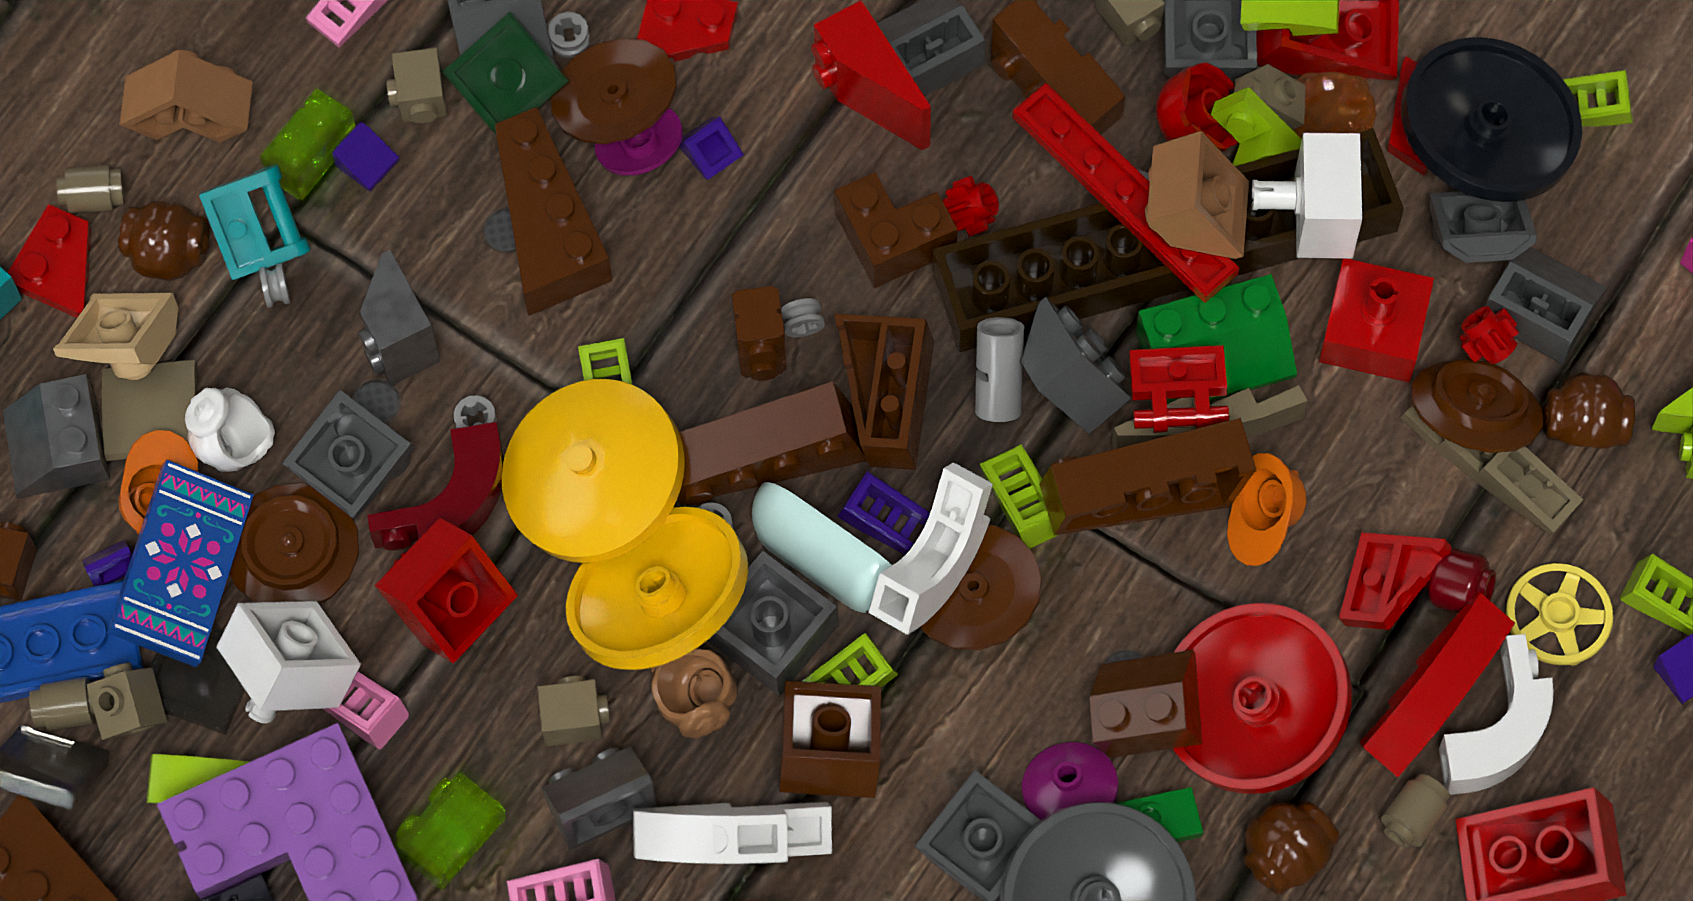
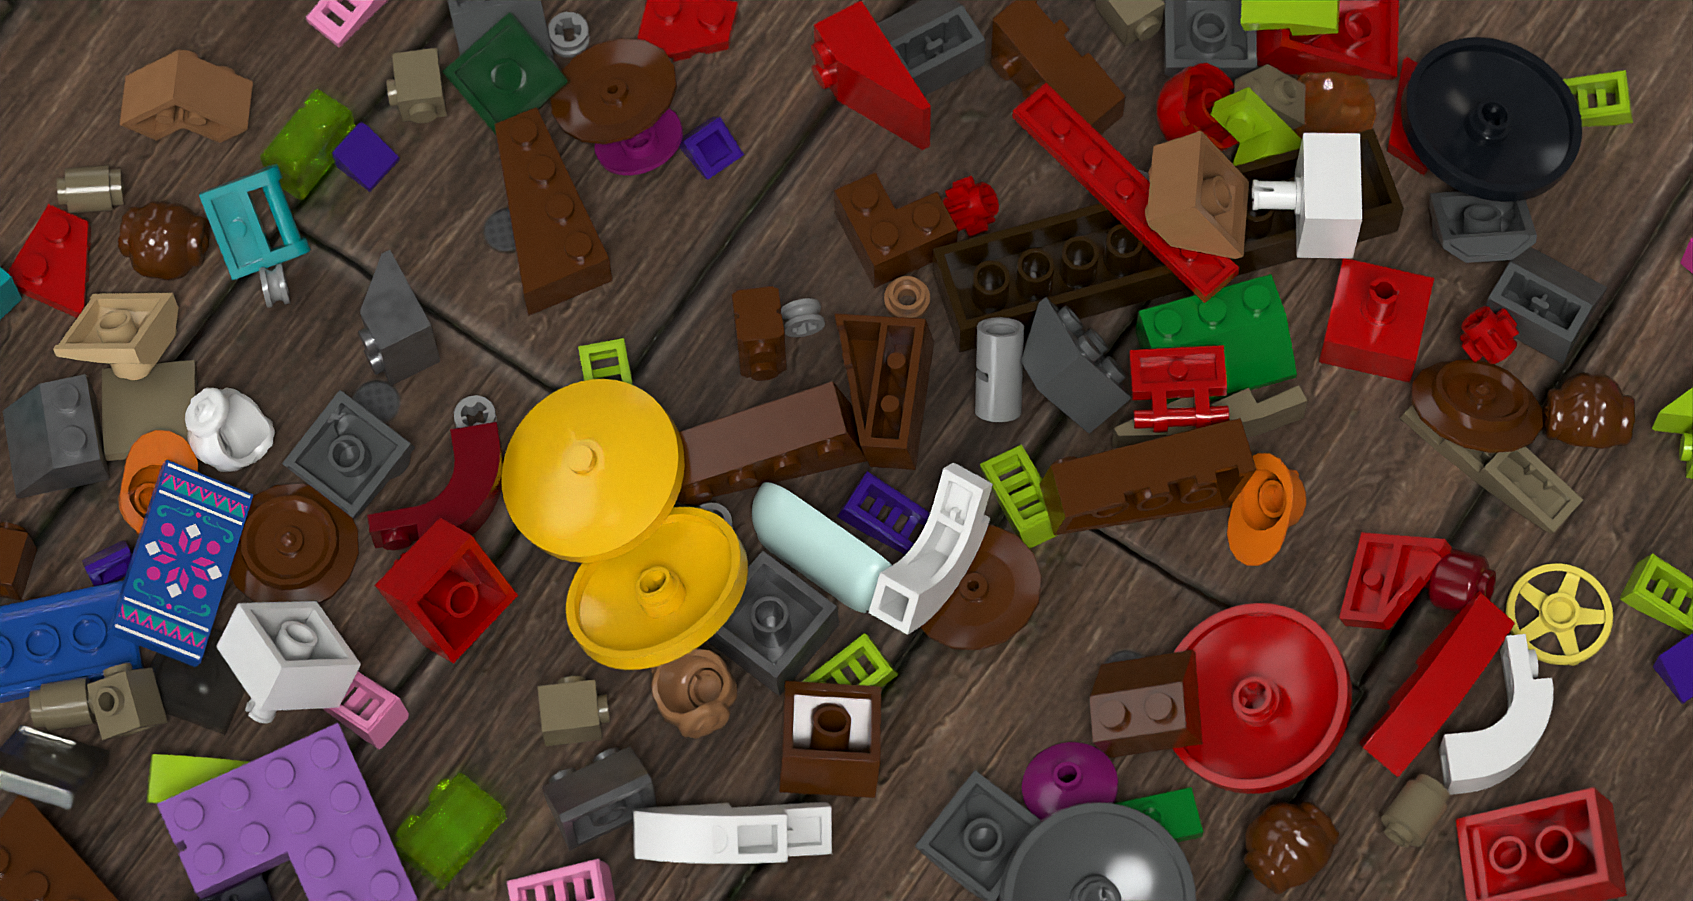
(907, 286): none -> medium nougat plate

